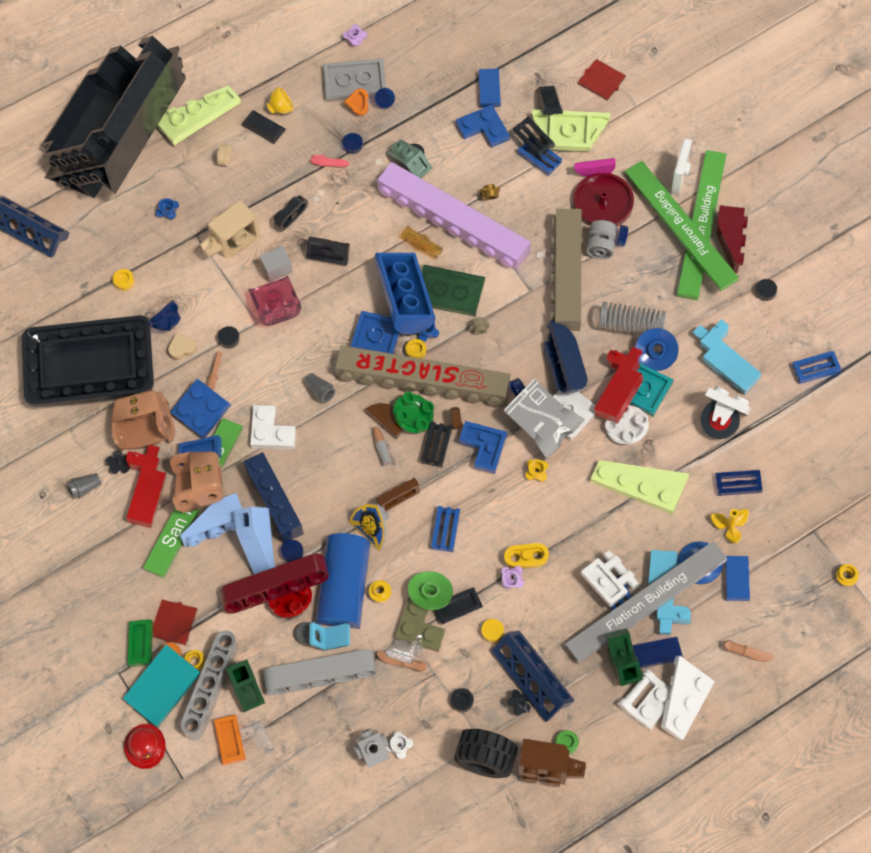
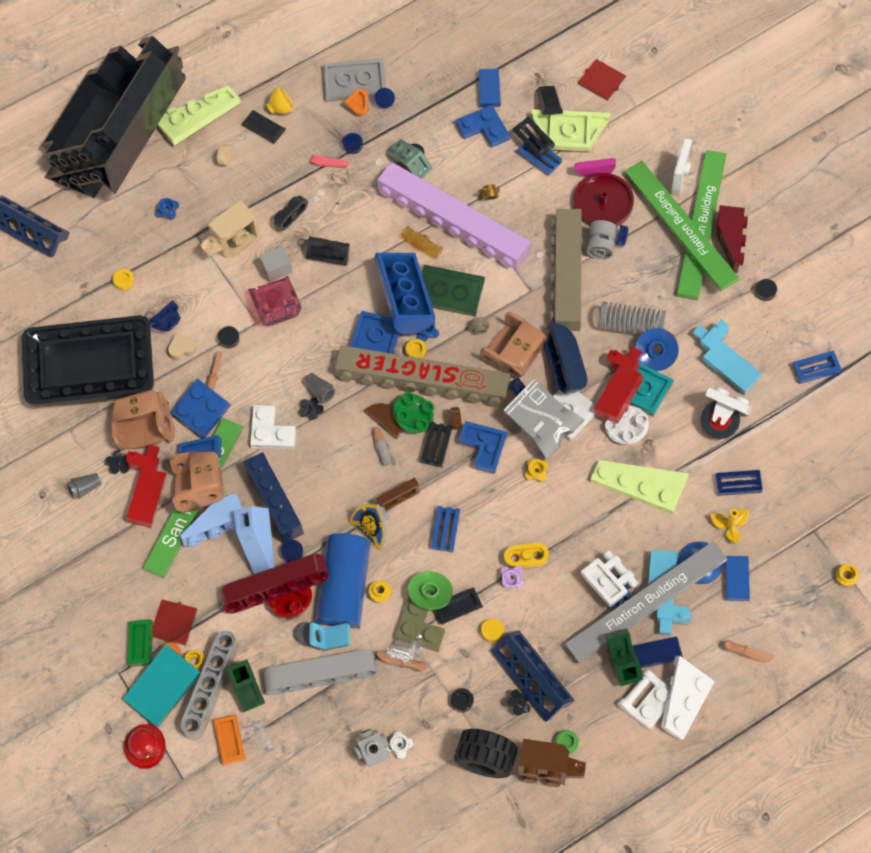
(311, 408): none -> black plant
(355, 39): lavender plate -> none
(514, 346): none -> nougat piece

